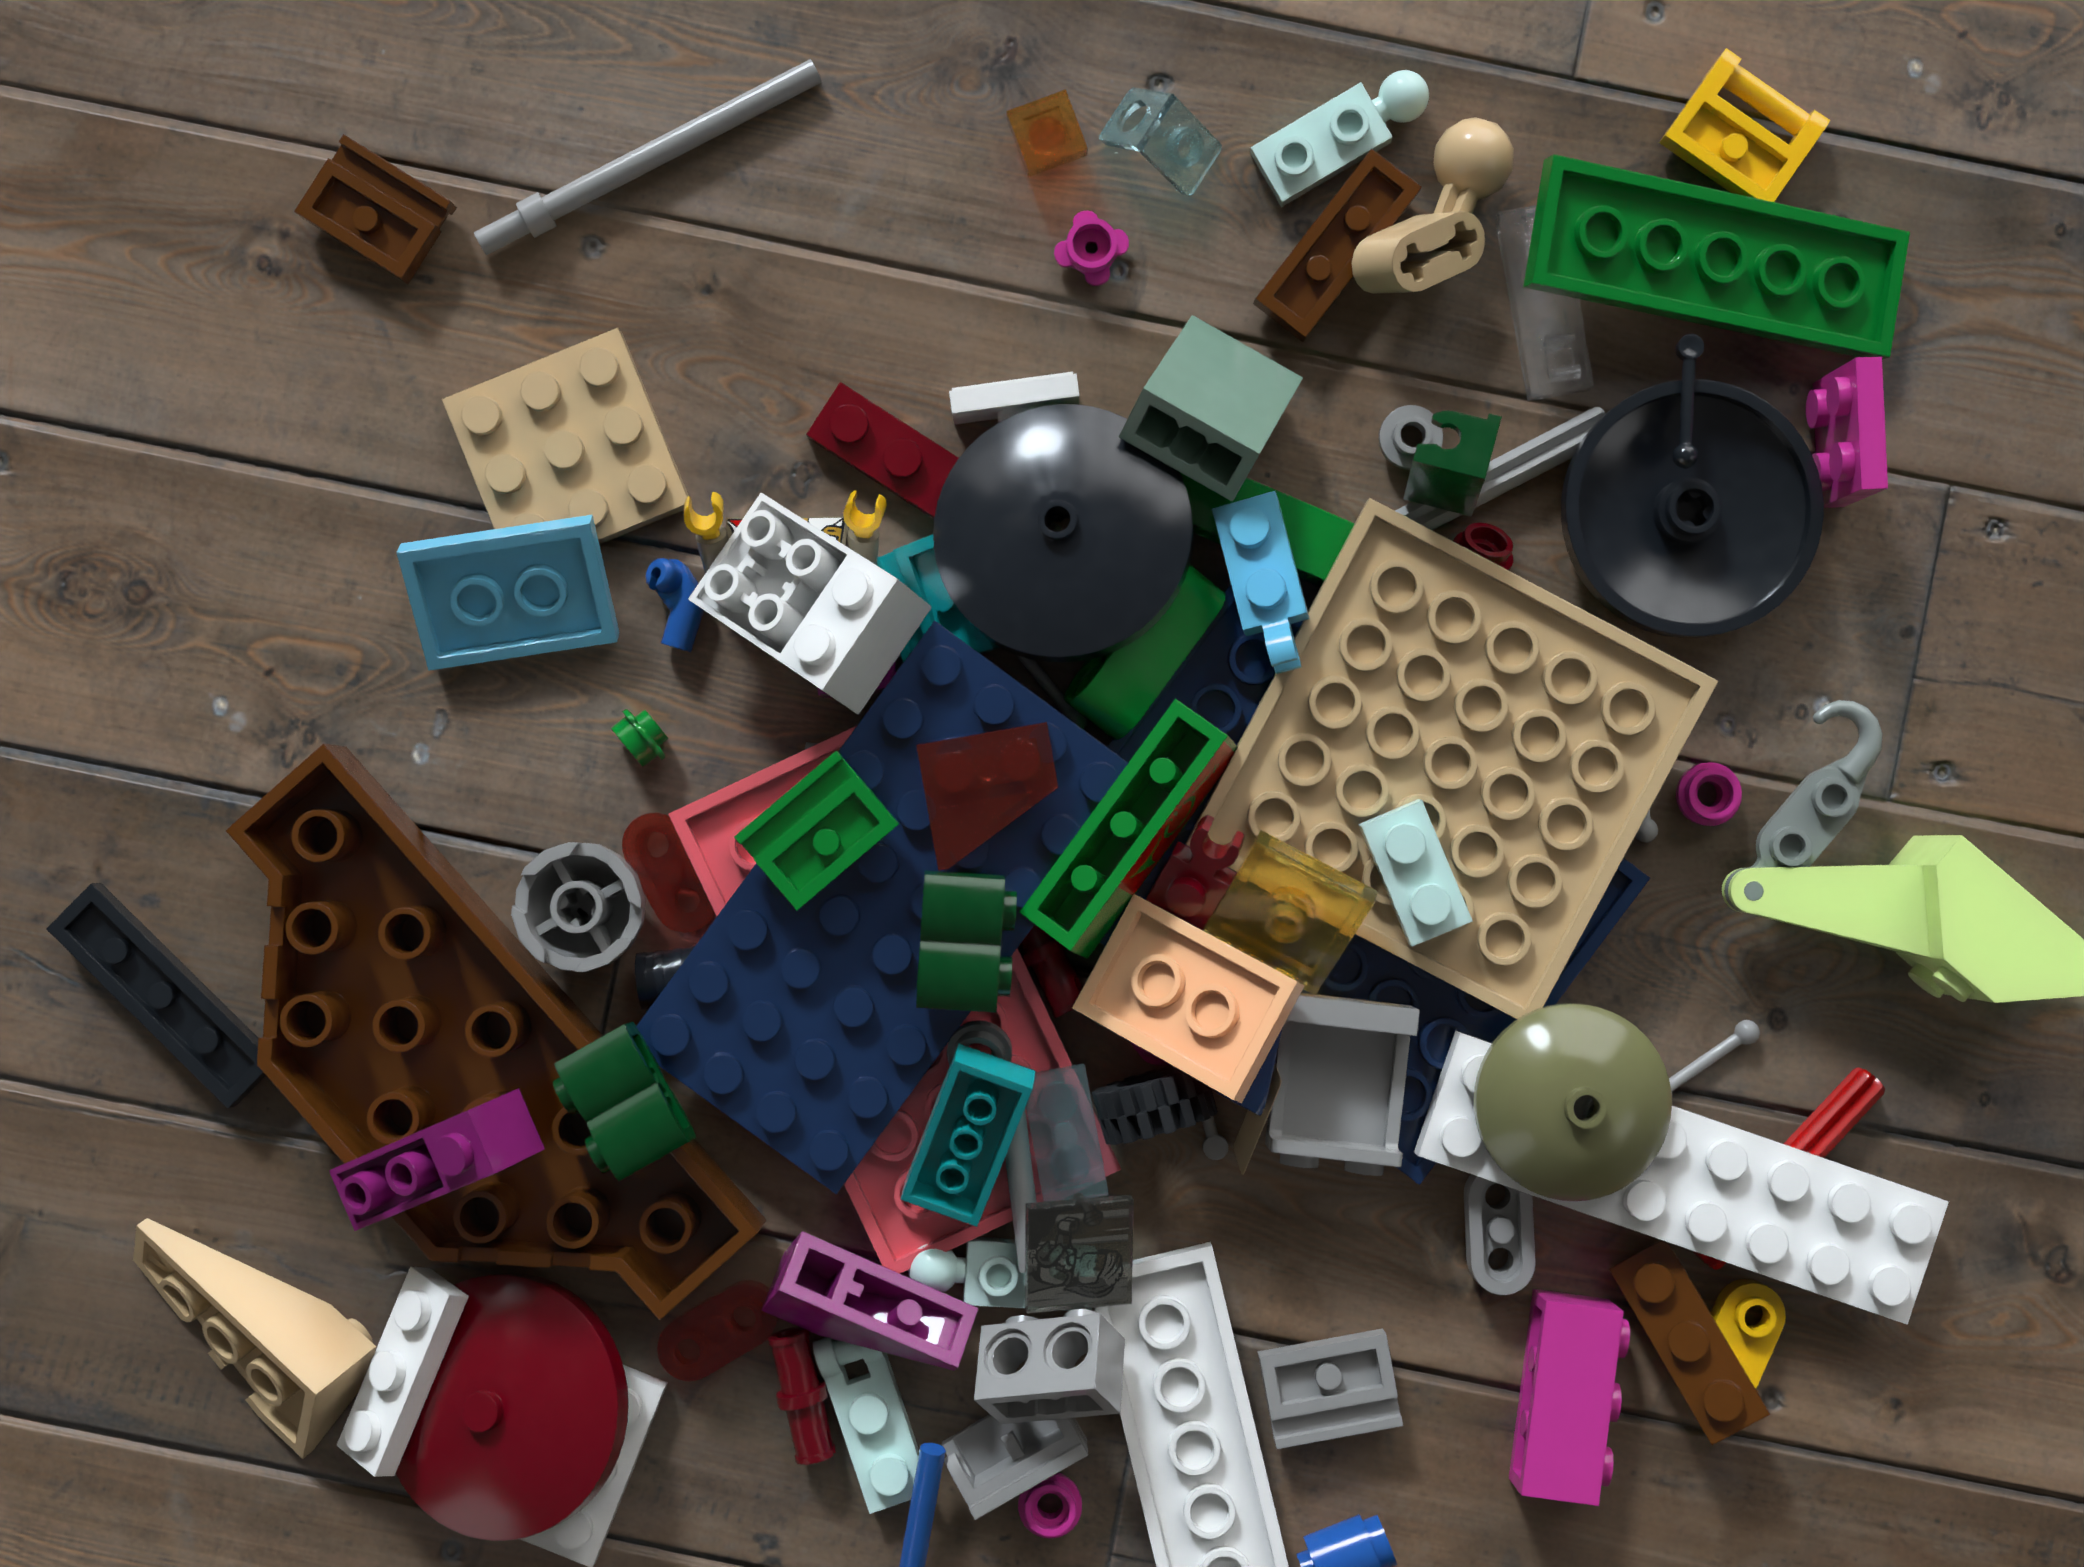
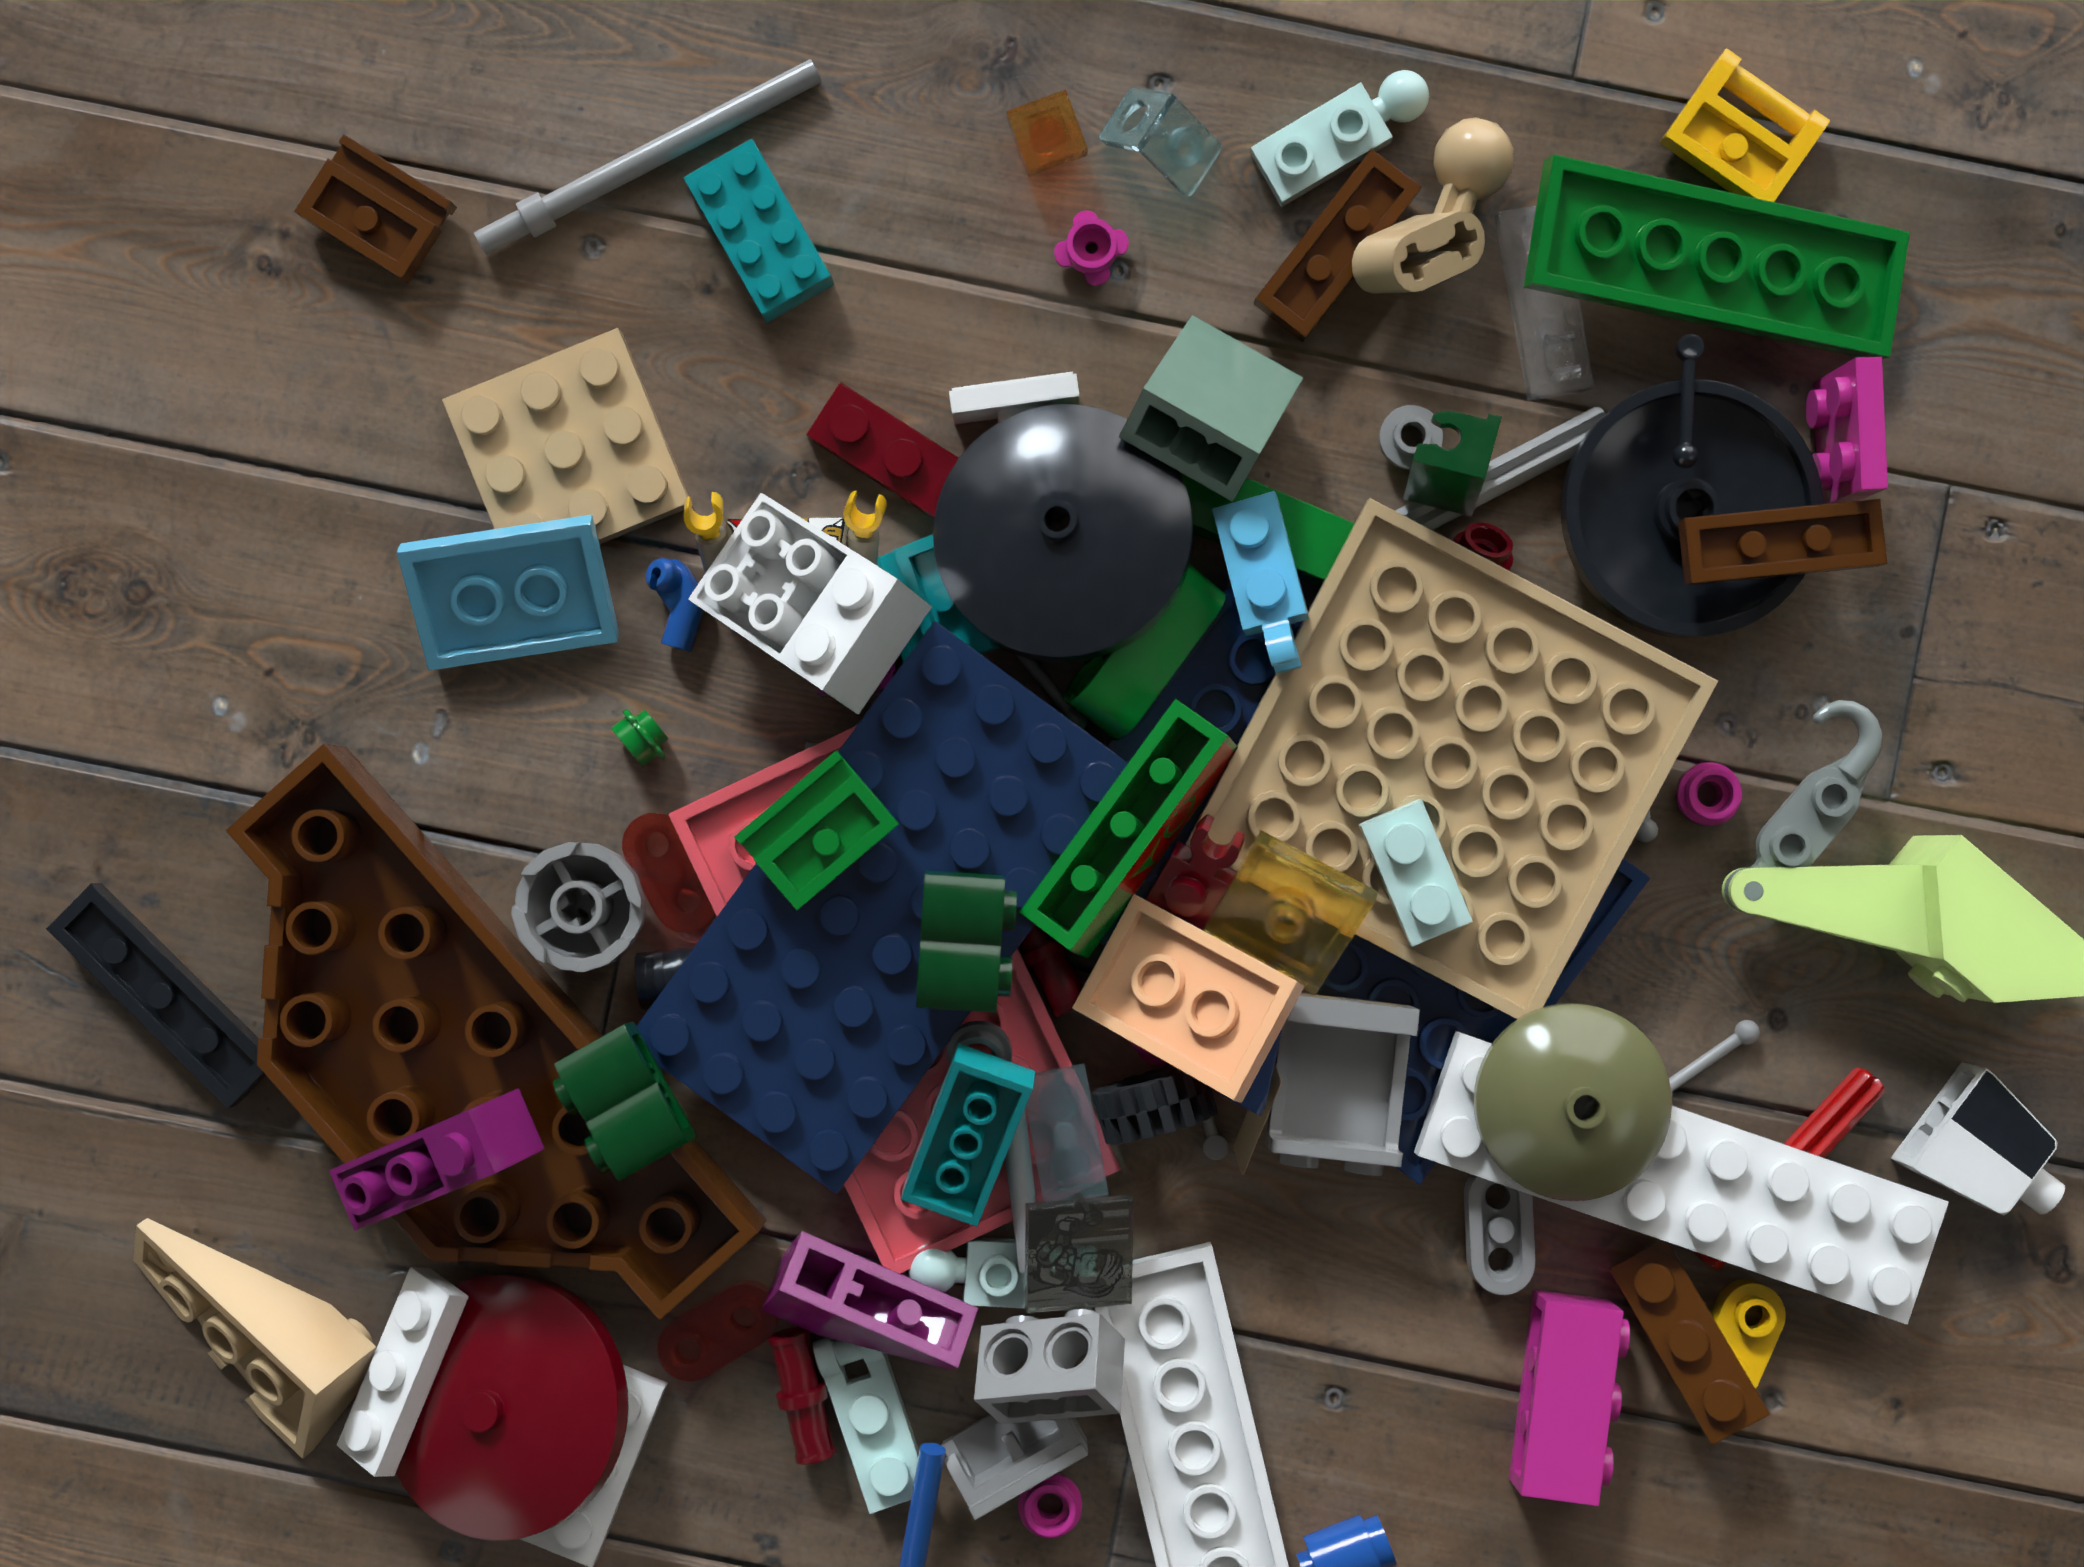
(759, 230): none -> teal piece
(983, 785): clear red wing -> none
(1330, 1388): light grey plate -> none
(1782, 542): none -> reddish brown plate
(1983, 1145): none -> white torso

